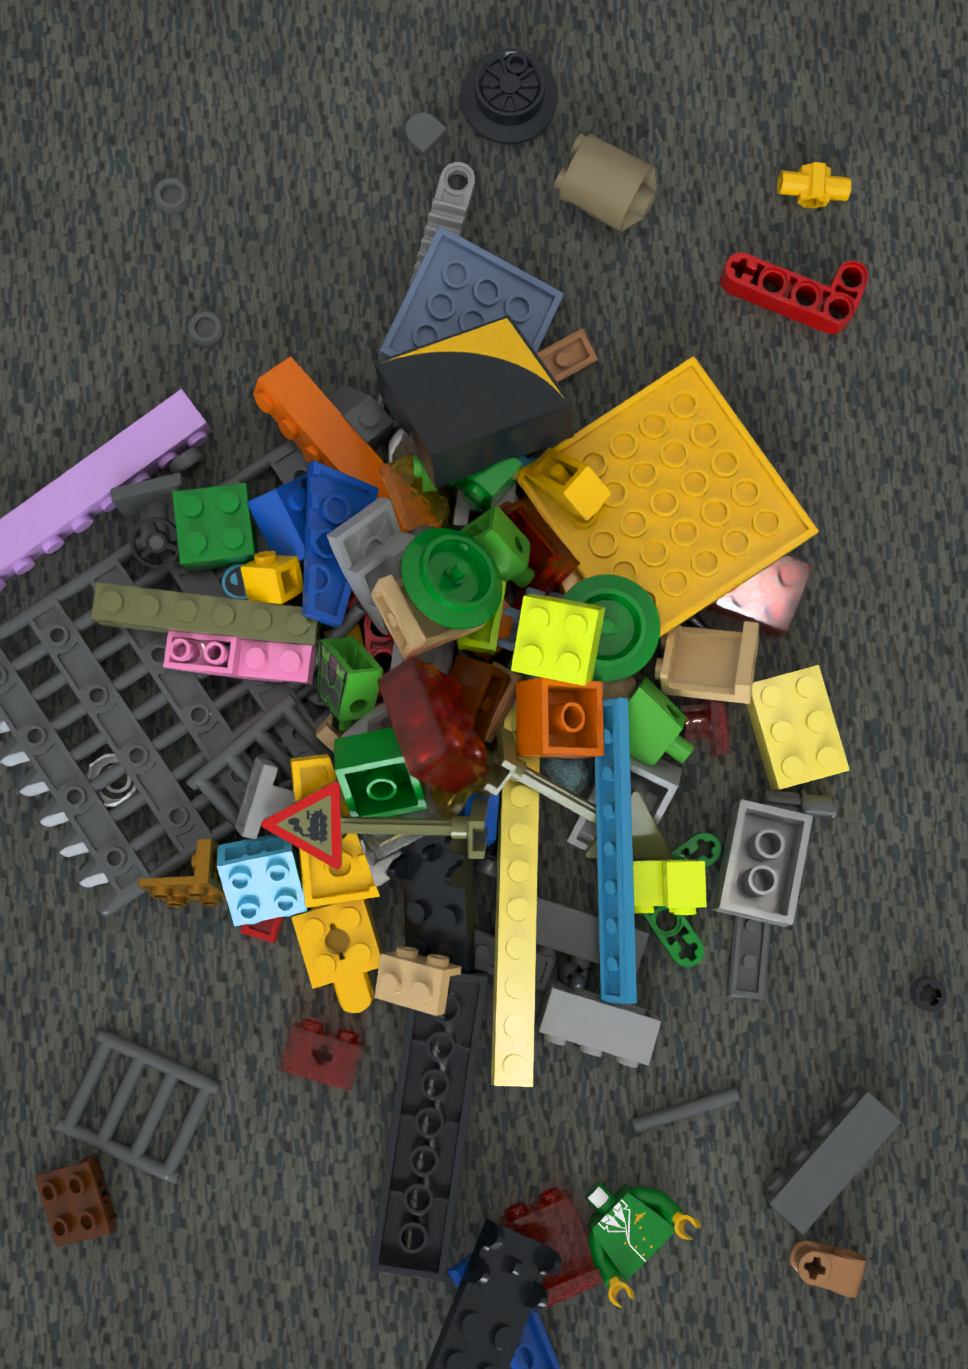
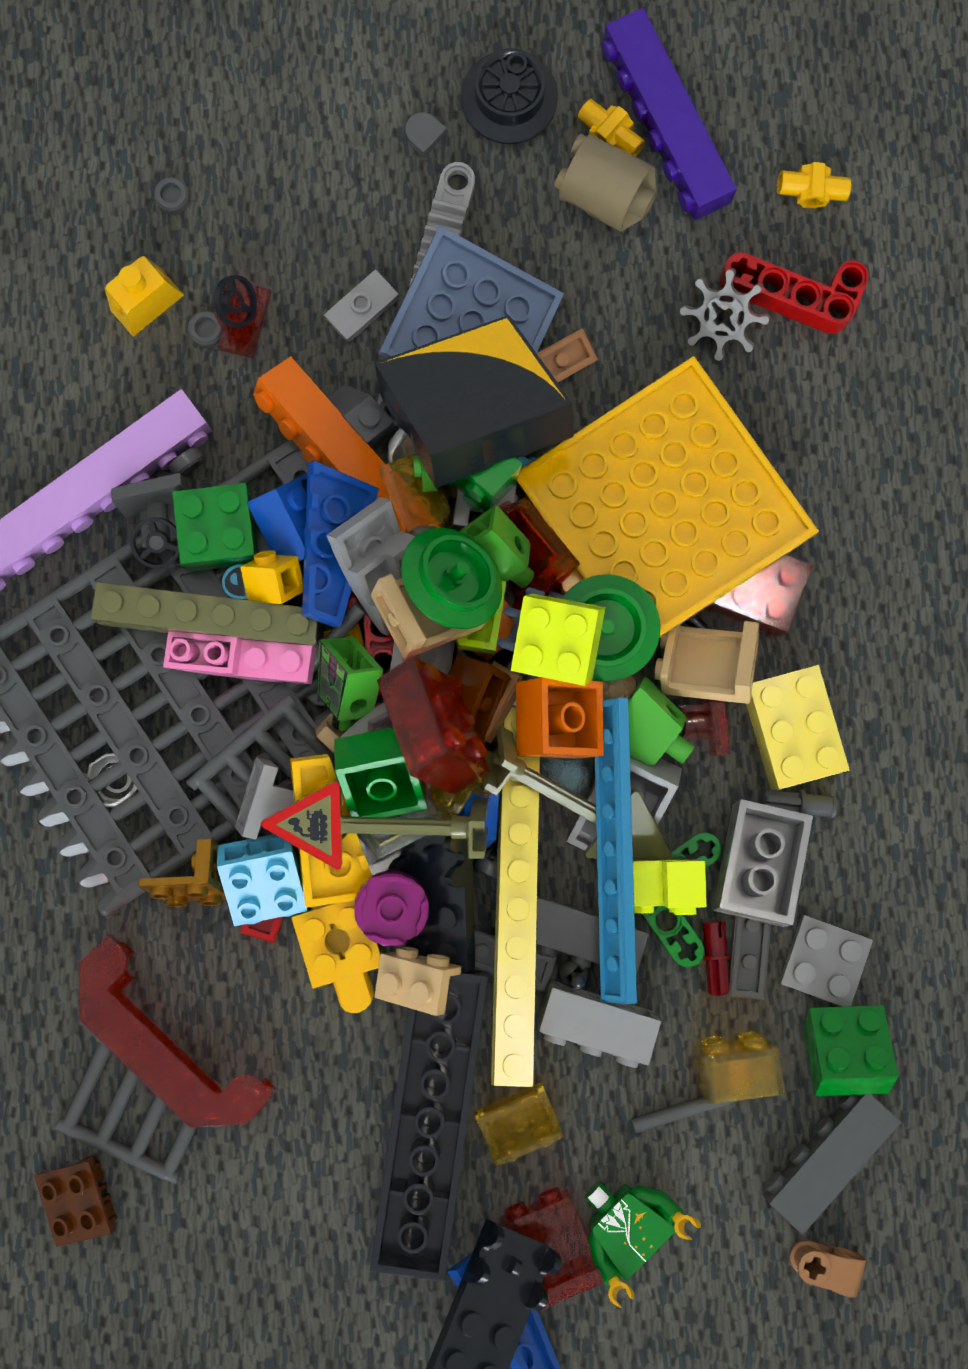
(140, 294): none -> yellow torso
(152, 1052): none -> clear red windscreen
(240, 314): none -> clear red piece
(302, 1059): clear red brick -> none
(361, 306): none -> light grey plate
(391, 908): none -> magenta tile
(519, 1124): none -> clear yellow bracket
(569, 483): yellow slope -> none
(611, 126): none -> yellow axle
(668, 114): none -> dark purple brick
(716, 958): none -> dark red axle
(736, 328): none -> light grey gear
(738, 1068): none -> clear yellow brick
(825, 961): none -> light grey plate
(849, 1050): none -> green brick
(939, 999): black bush -> none

